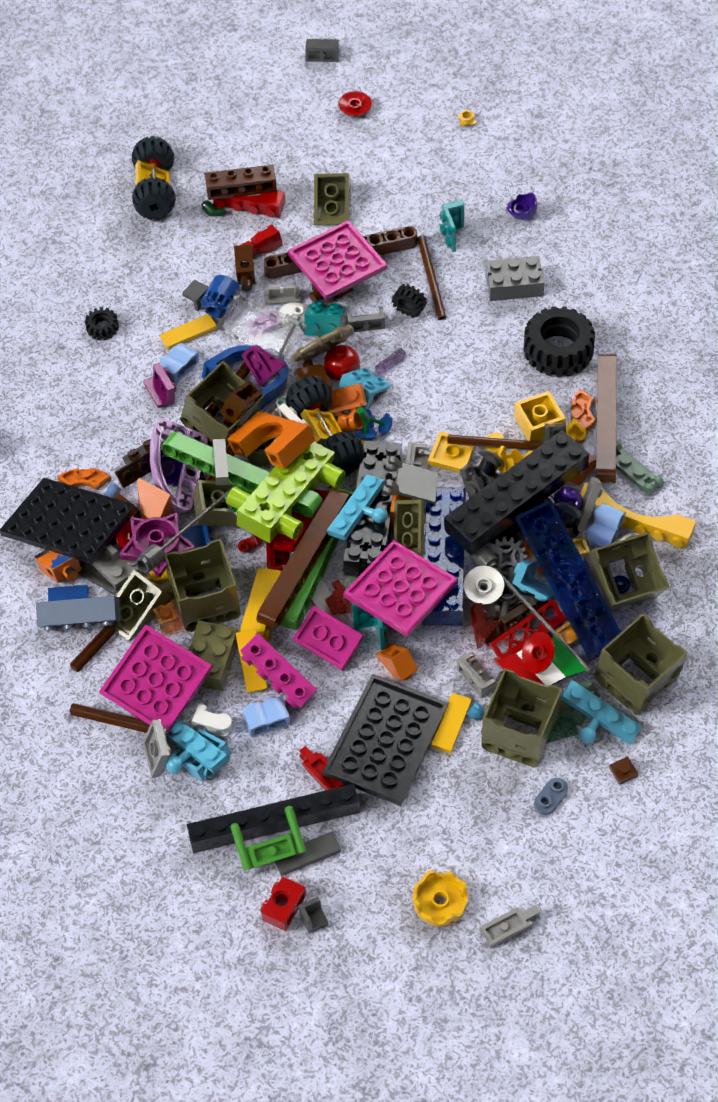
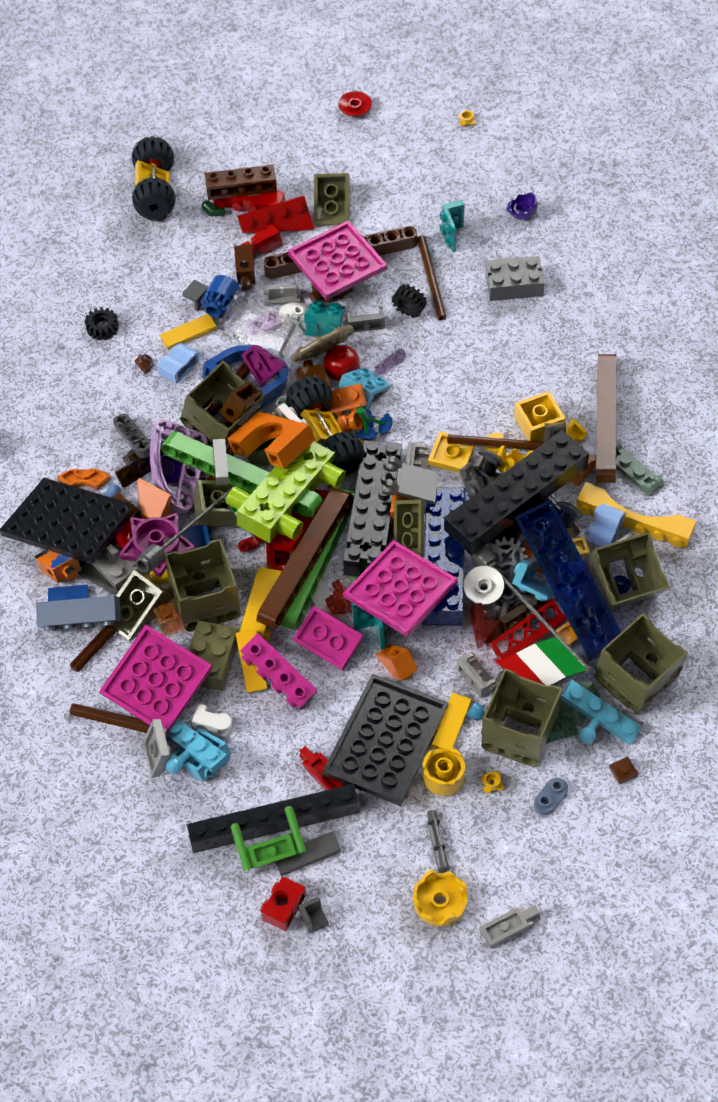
(133, 435): none -> dark grey beam
(144, 362): none -> reddish brown plate
(160, 386): magenta bracket -> none
(266, 716): light blue brick -> none
(284, 216): none -> red wing
(322, 50): dark grey hinge -> none
(357, 507): medium azure plate -> none
(437, 842): none -> dark grey piece
(444, 771): none -> yellow brick
(492, 776): none -> yellow plate
(538, 652): red dish -> none
(553, 358): black tyre -> none
(569, 495): dark purple hair -> none
(581, 409): orange tile -> none
(593, 491): light grey hinge -> none

